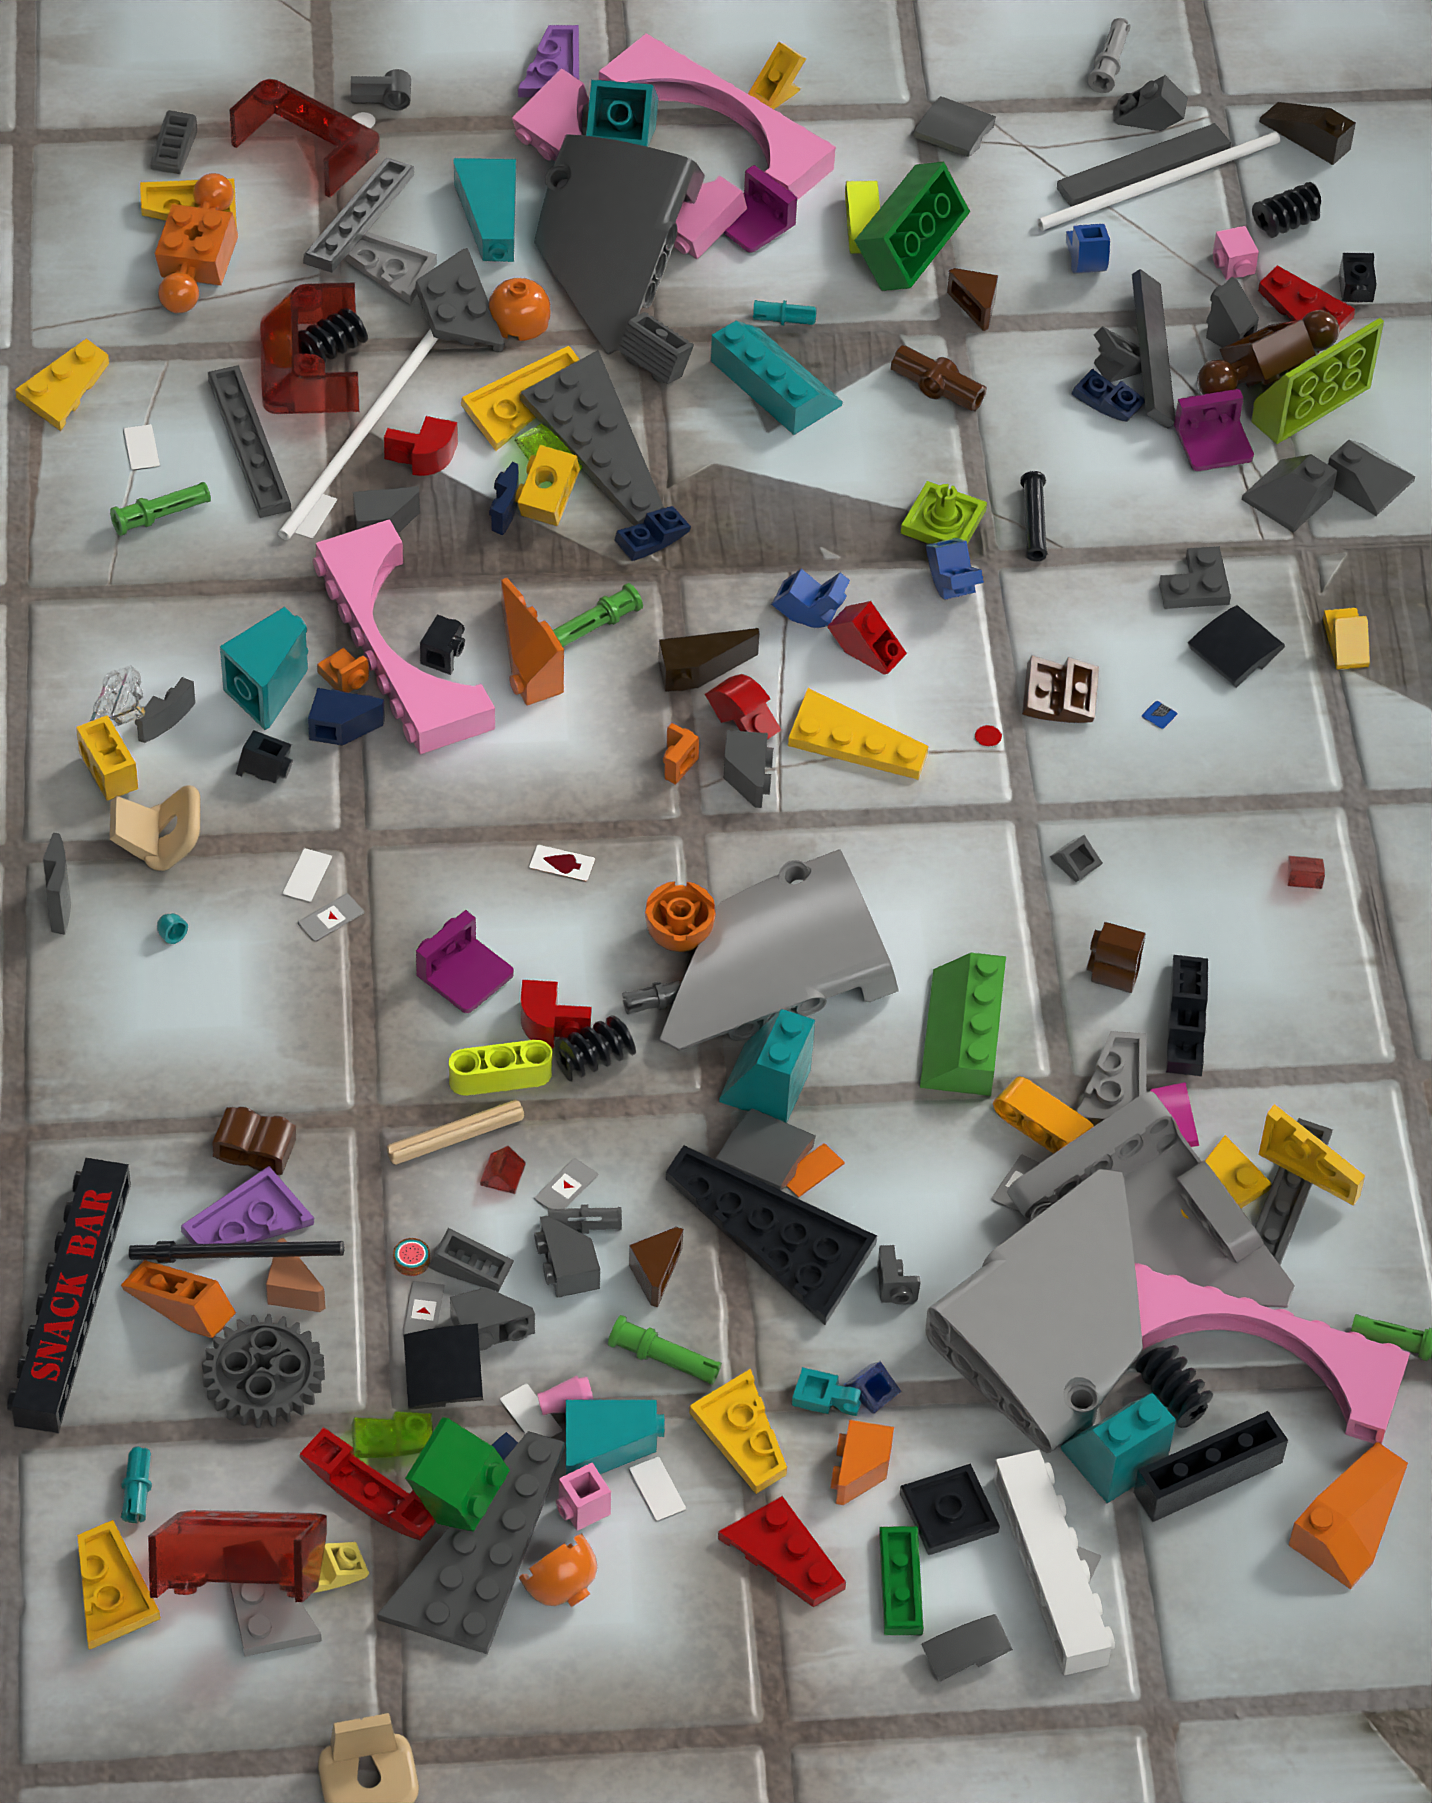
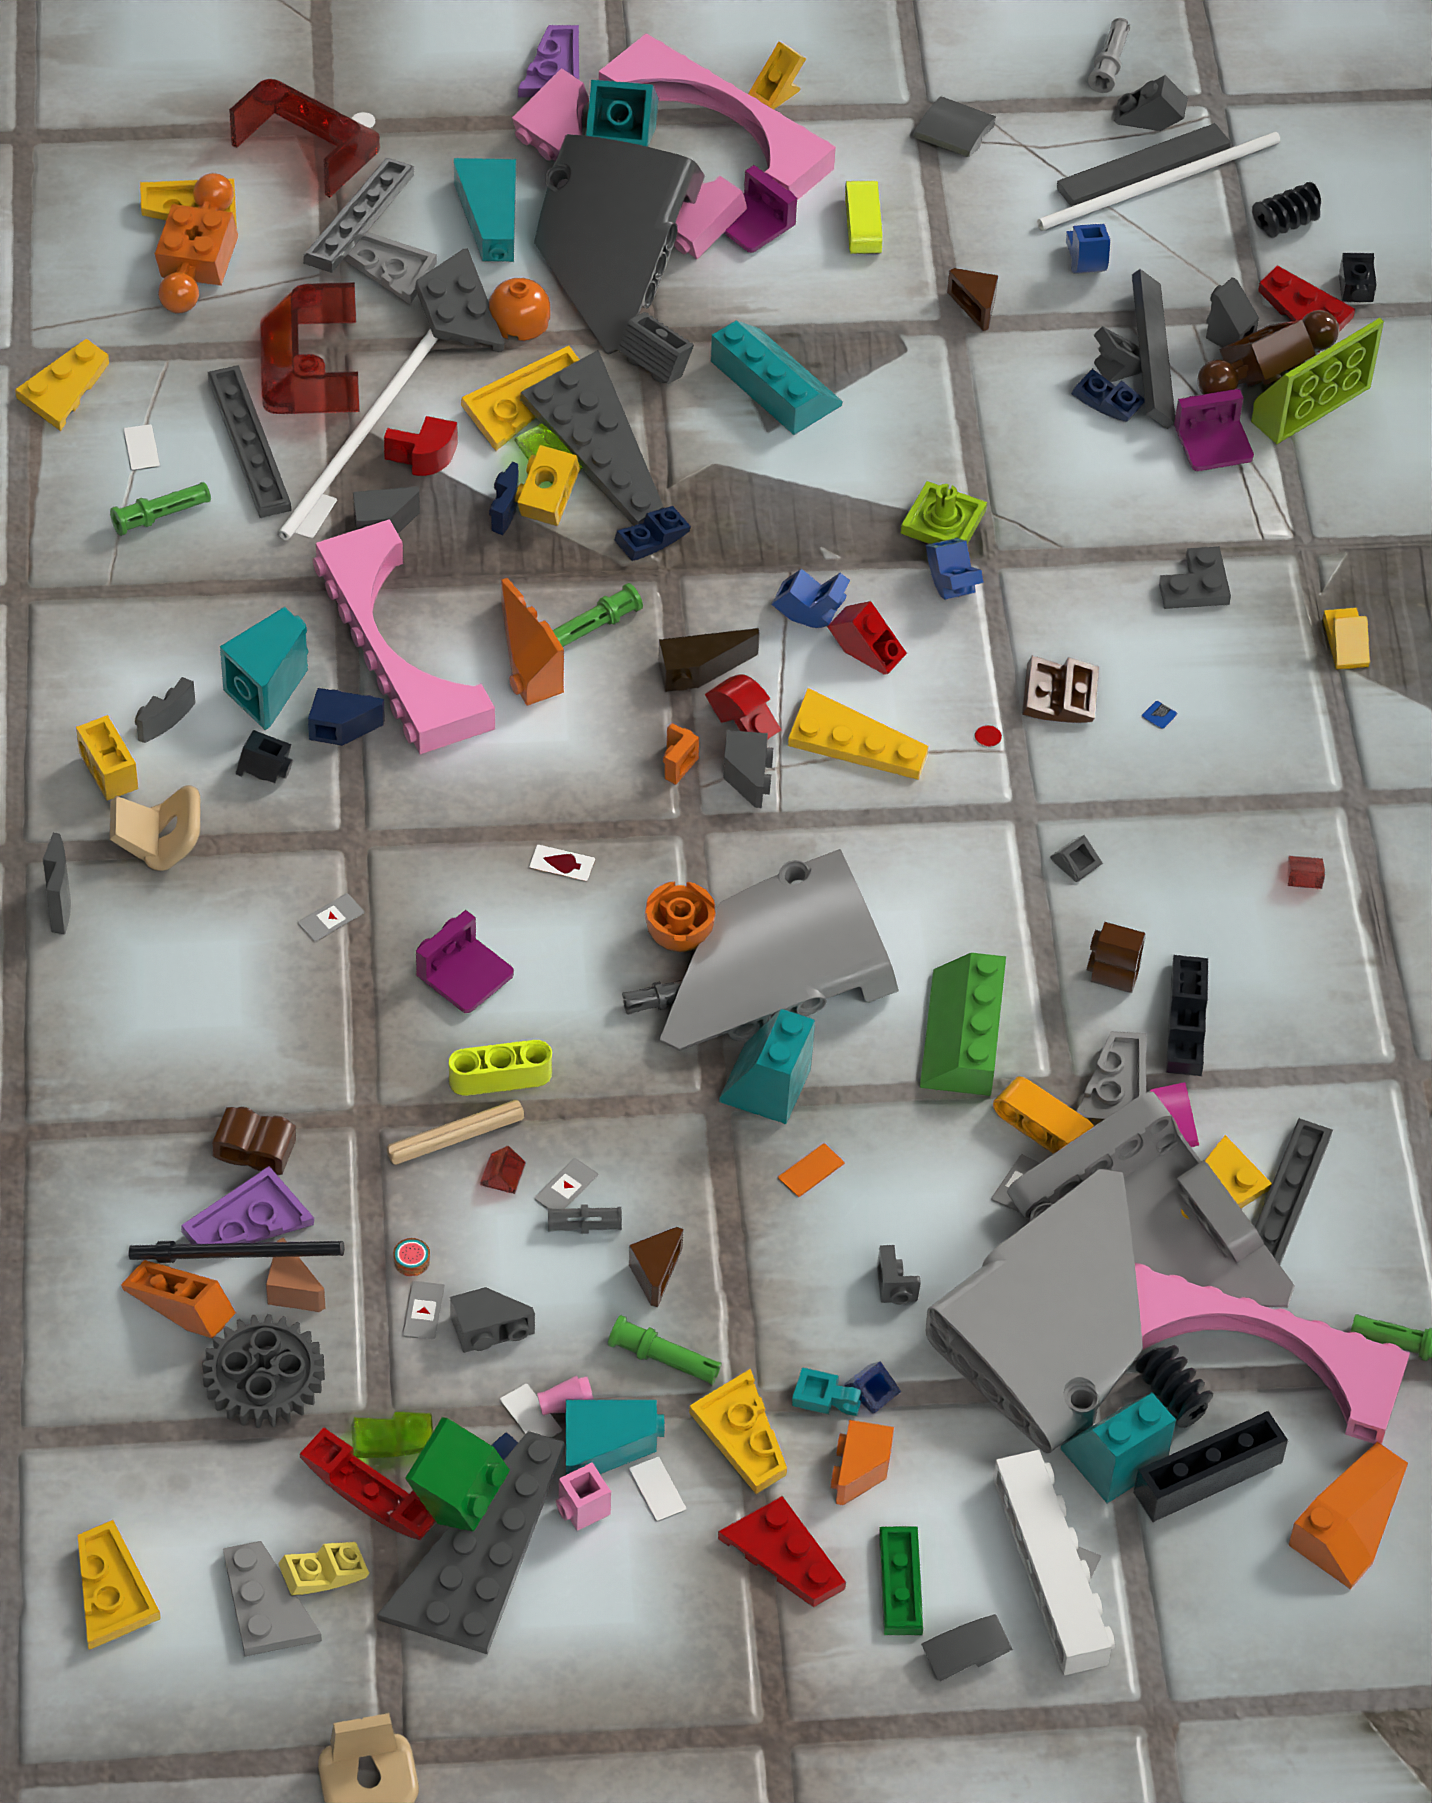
(70, 1296): black brick -> none
(120, 697): clear wing -> none
(136, 1485): teal axle -> none
(172, 928): teal hinge -> none
(179, 125): dark grey slope -> none
(237, 1549): clear red windscreen -> none
(307, 875): white sticker -> none
(332, 334): black piece -> none
(344, 671): orange bracket -> none
(391, 89): dark grey piece -> none
(442, 644): black brick -> none
(443, 1366): black slope -> none
(456, 1268): dark grey slope -> none
(544, 1018): red brick -> none
(562, 1574): orange cylinder -> none
(569, 1257): dark grey slope -> none
(593, 1045): black piece -> none
(766, 1148): dark grey slope -> none
(784, 312): teal axle -> none
(790, 1239): black wing -> none
(912, 226): green brick -> none
(938, 378): reddish brown piece -> none
(949, 1509): black tile -> none
(1034, 515): black pin -> none
(1235, 252): bright pink brick -> none
(1235, 645): black slope -> none
(1293, 490): dark grey slope -> none
(1306, 1156): yellow wing -> none
(1313, 128): dark brown slope -> none
(1368, 476): dark grey slope -> none

